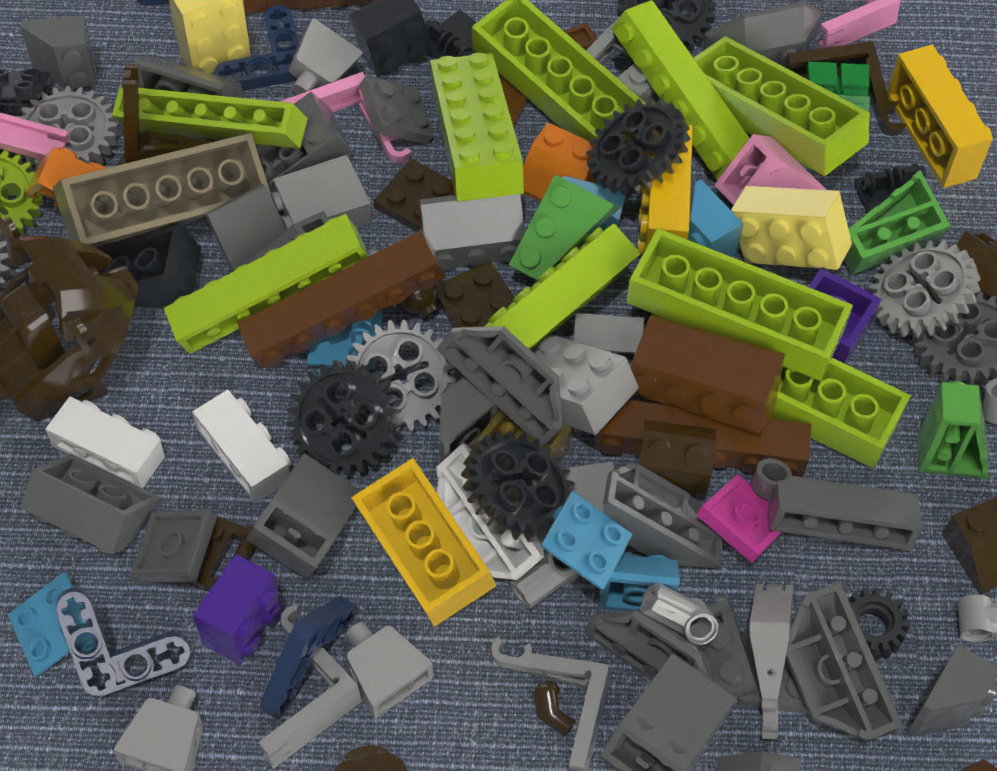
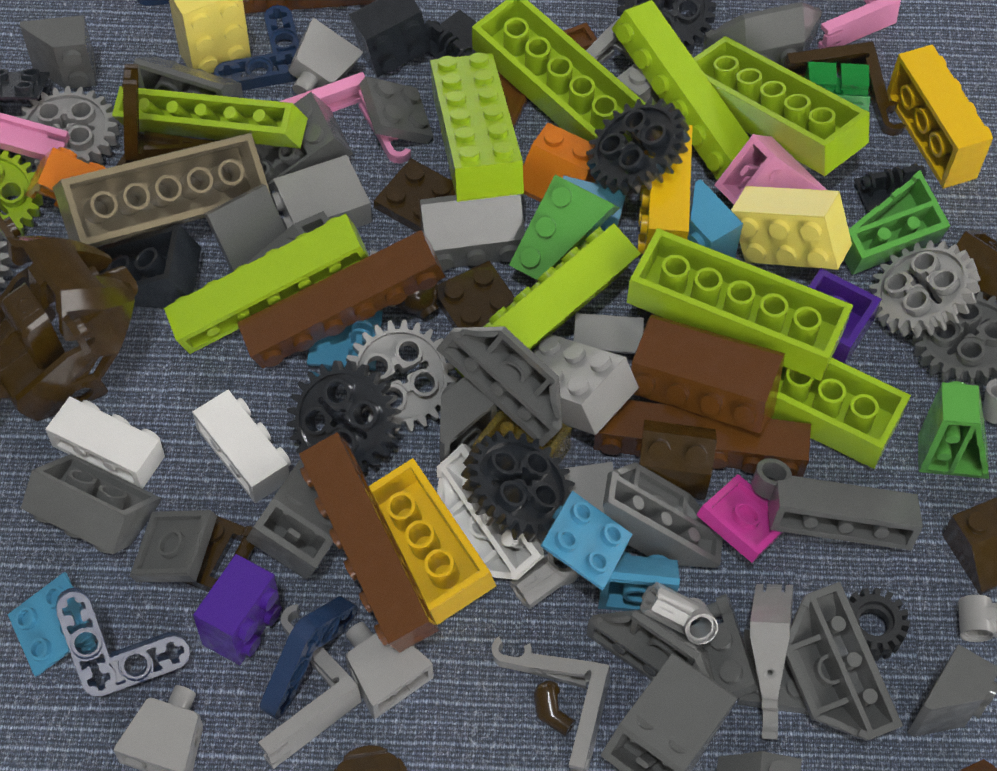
(368, 543): none -> reddish brown brick

